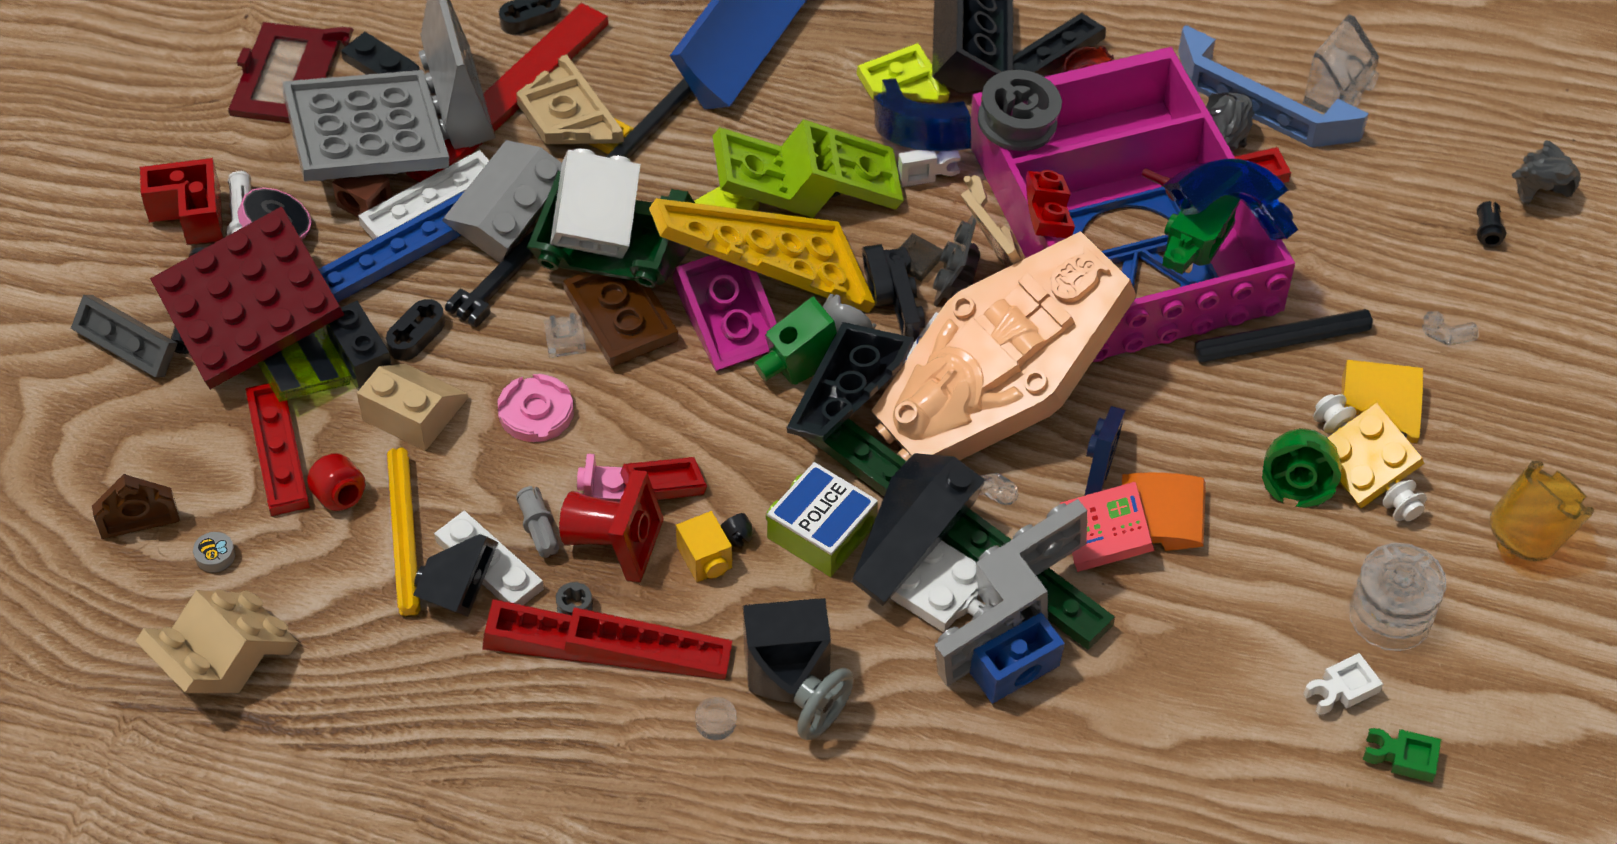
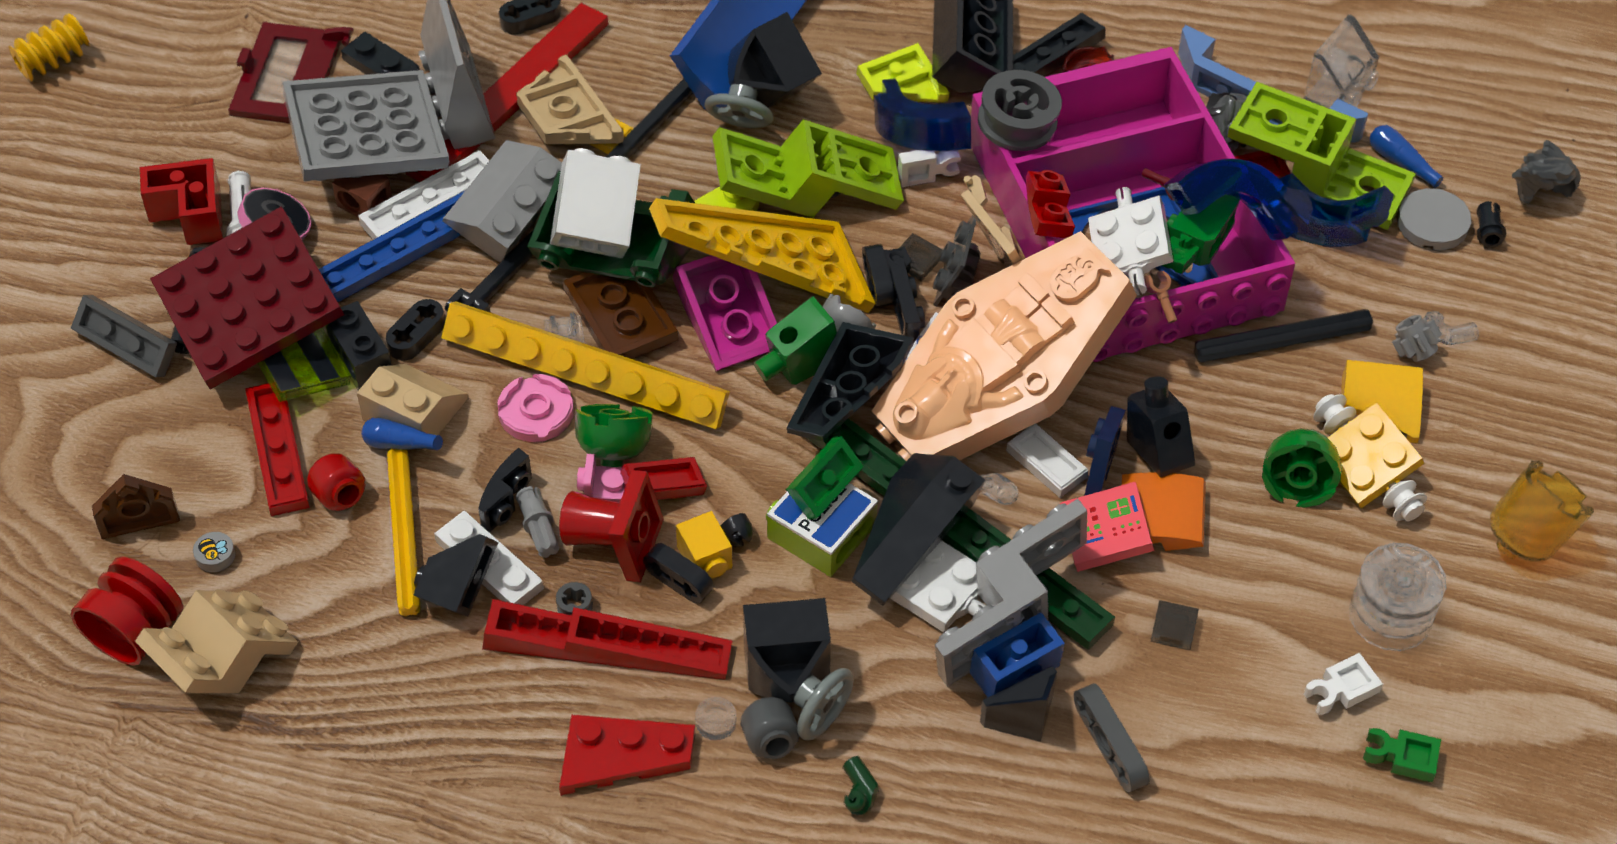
(48, 46): none -> yellow piece
(125, 603): none -> red wheel
(393, 435): none -> blue piece
(498, 500): none -> black slope
(585, 365): none -> yellow plate
(613, 432): none -> green cylinder
(618, 749): none -> red wing
(678, 573): none -> black beam
(762, 72): none -> black piece
(769, 728): none -> dark grey head
(824, 477): none -> green plate
(864, 787): none -> dark green arm
(1021, 707): none -> black slope
(1047, 460): none -> white tile
(1111, 737): none -> dark grey beam
(1133, 236): none -> white plate
(1160, 428): none -> black torso
(1162, 294): none -> nougat hand
(1174, 625): none -> clear smoke tile
(1318, 145): none -> lime bracket
(1334, 221): none -> clear blue arch
(1399, 151): none -> blue piece
(1416, 338): none -> light grey gear
(1434, 219): none -> light grey tile

